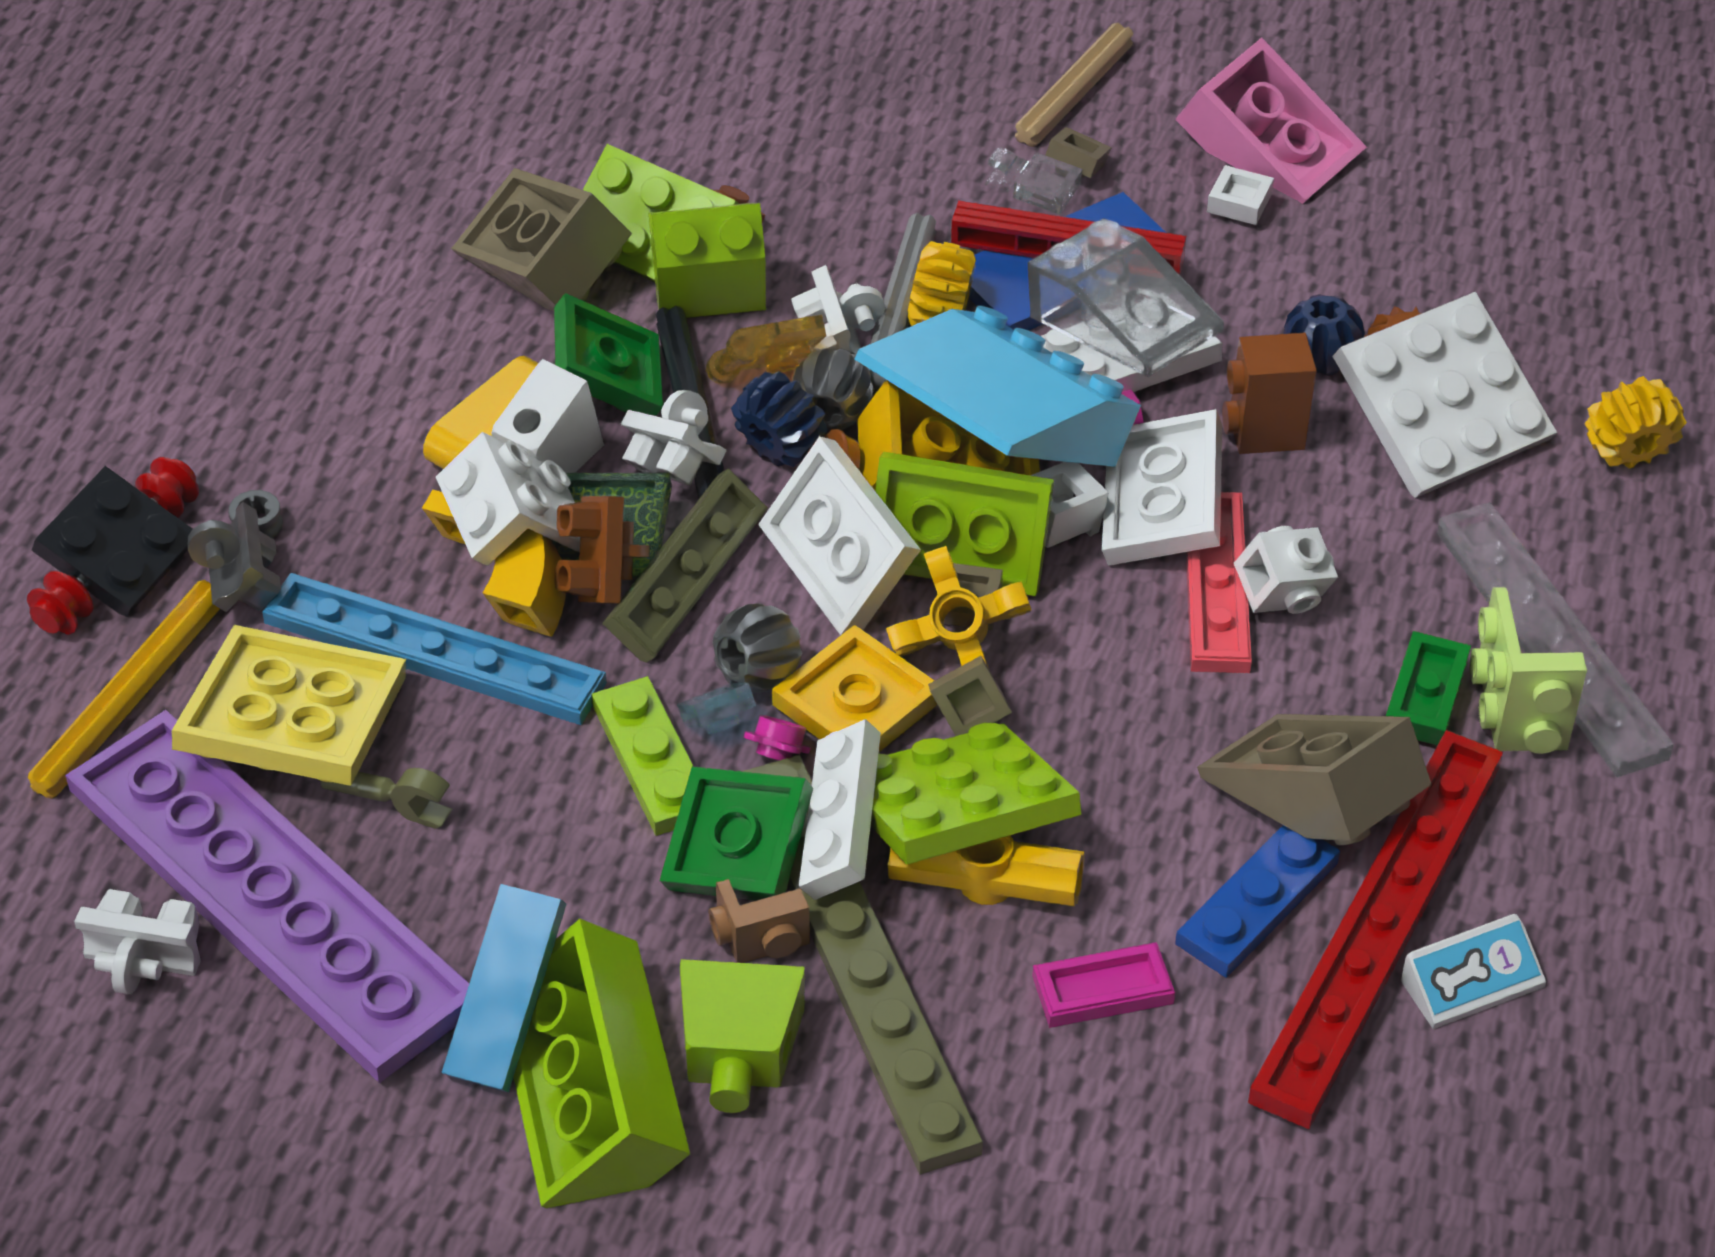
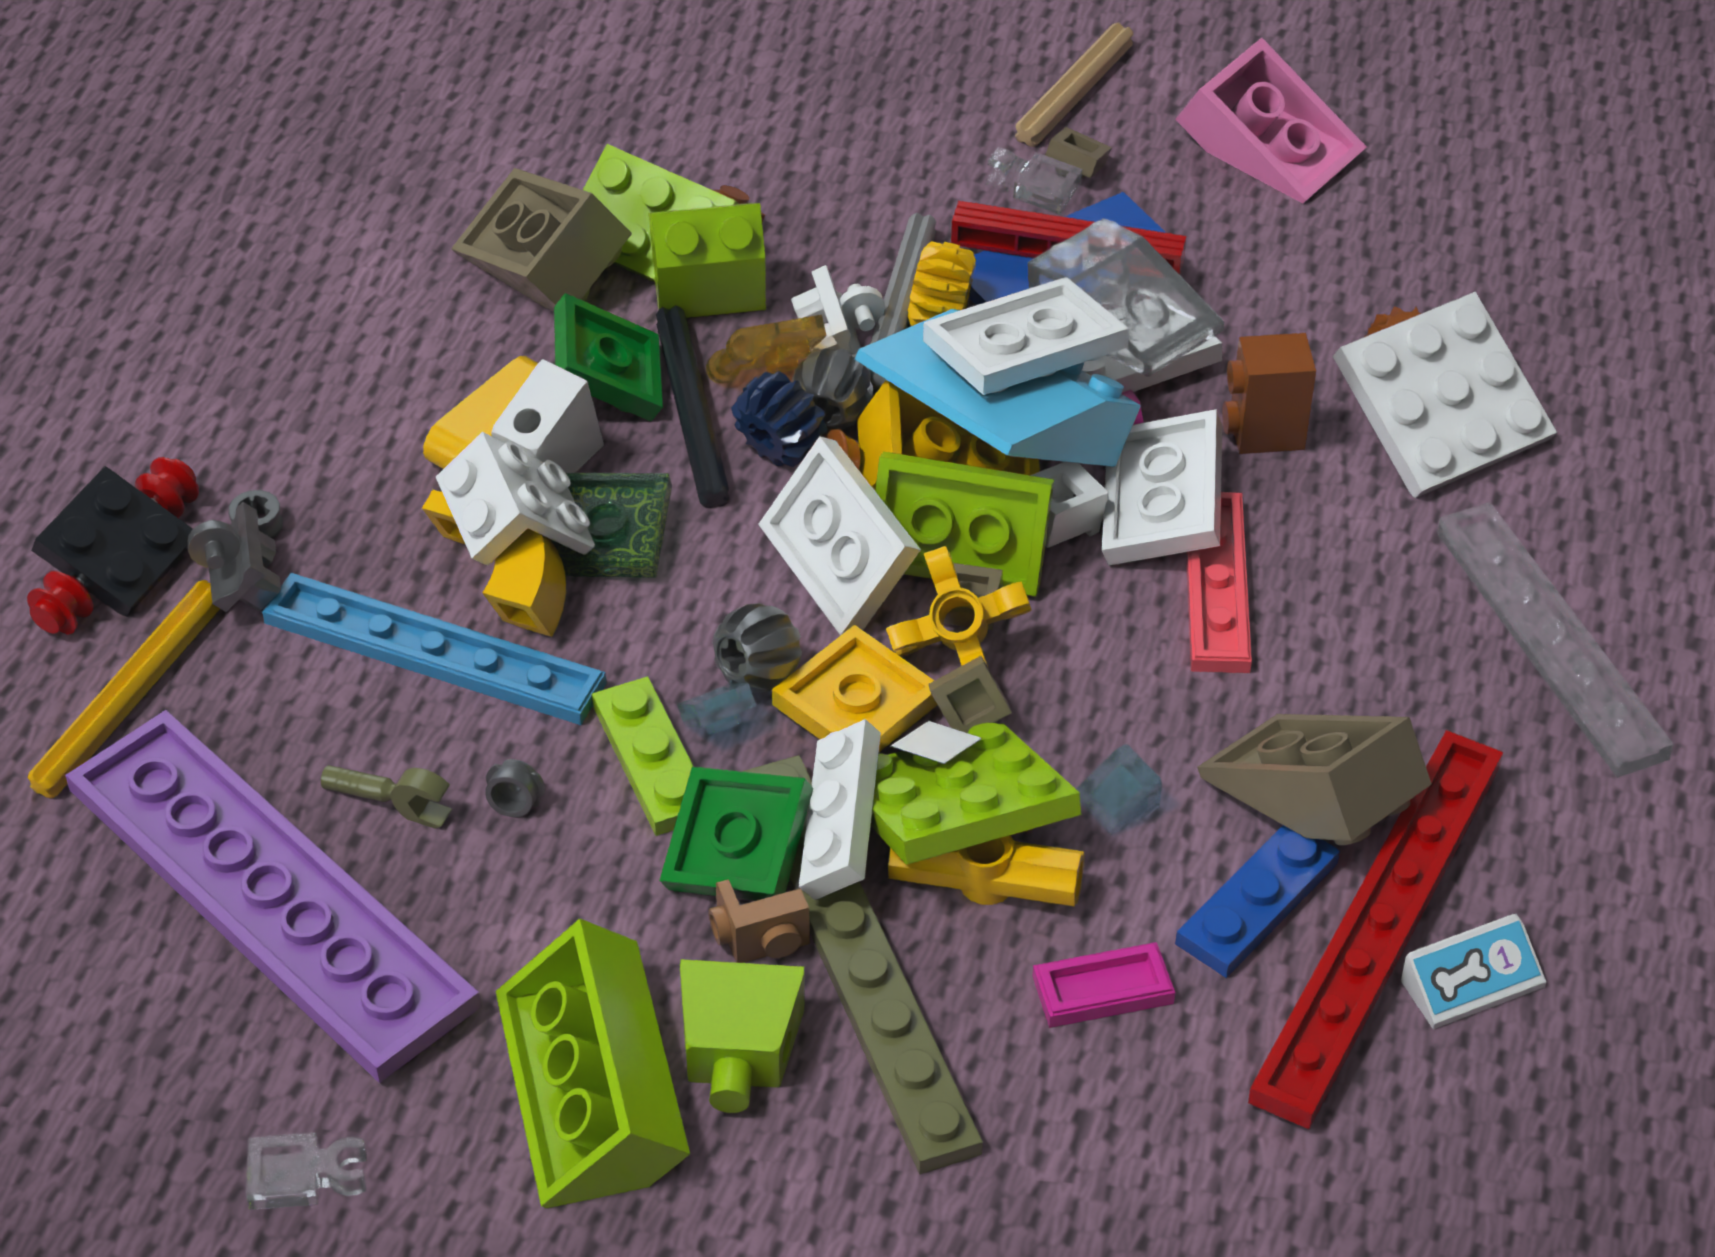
(139, 945): white hips -> none
(290, 705): light yellow plate -> none
(293, 1168): none -> clear plate
(504, 988): dark azure tile -> none
(513, 788): none -> flat silver plate
(604, 549): dark orange hips -> none
(671, 441): white hips -> none
(685, 566): olive tile -> none
(778, 738): dark pink plate -> none
(936, 742): none -> white sticker
(1025, 335): none -> white plate
(1121, 790): none -> clear light blue slope
(1240, 195): white plate -> none
(1286, 570): white brick -> none
(1328, 326): dark blue piece -> none
(1429, 684): green plate -> none
(1526, 696): yellowish green bracket -> none
(1635, 422): yellow gear -> none

